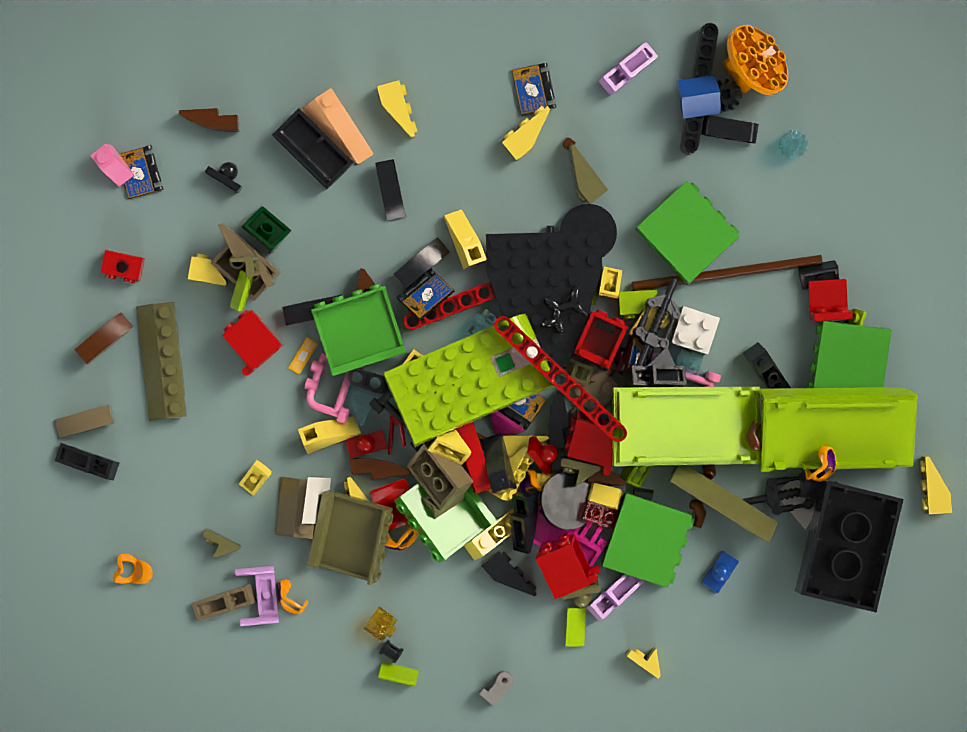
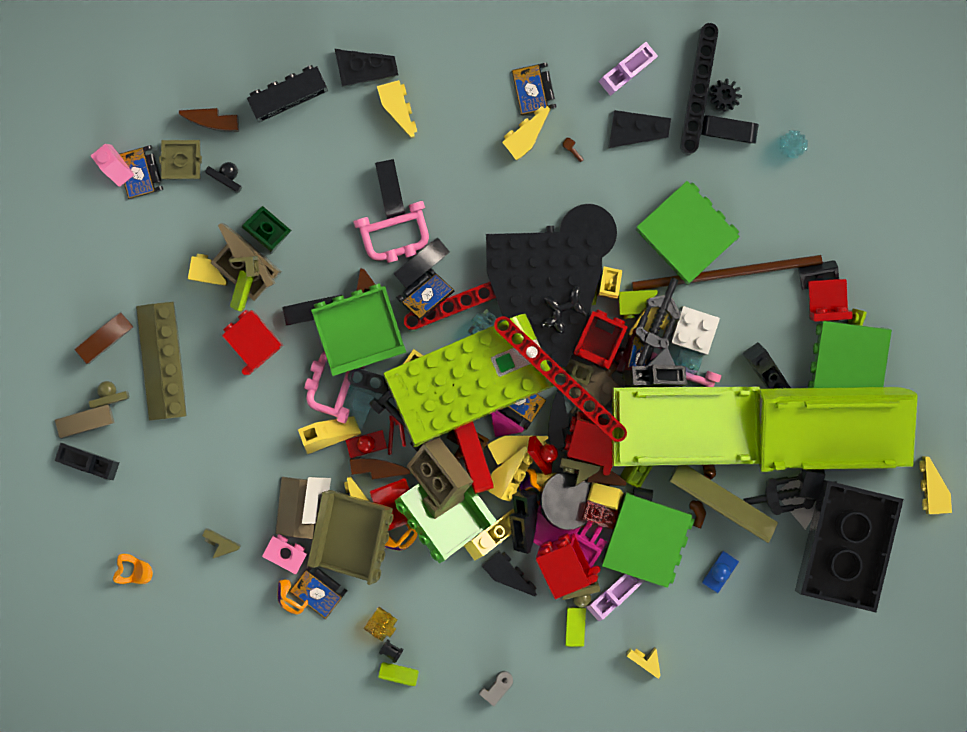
(108, 395): none -> olive tile
(134, 266): red brick -> none
(180, 159): none -> olive plate
(224, 602): dark tan slope -> none
(255, 477): light yellow slope -> none
(265, 595): lavender plate -> none
(273, 553): none -> bright pink brick
(287, 94): none -> black brick
(303, 355): yellow sticker -> none
(312, 148): black container -> none
(318, 590): none -> piece
(335, 122): light nougat wedge -> none
(364, 67): none -> black wing
(409, 250): none -> bright pink bar
(450, 447): light yellow slope -> none
(465, 240): light yellow slope -> none
(498, 465): black slope -> none
(585, 179): olive slope -> none
(637, 128): none -> black wing
(699, 96): blue slope -> none
(752, 437): reddish brown arm -> none
(755, 62): light orange bracket -> none
(828, 460): light orange piece -> none

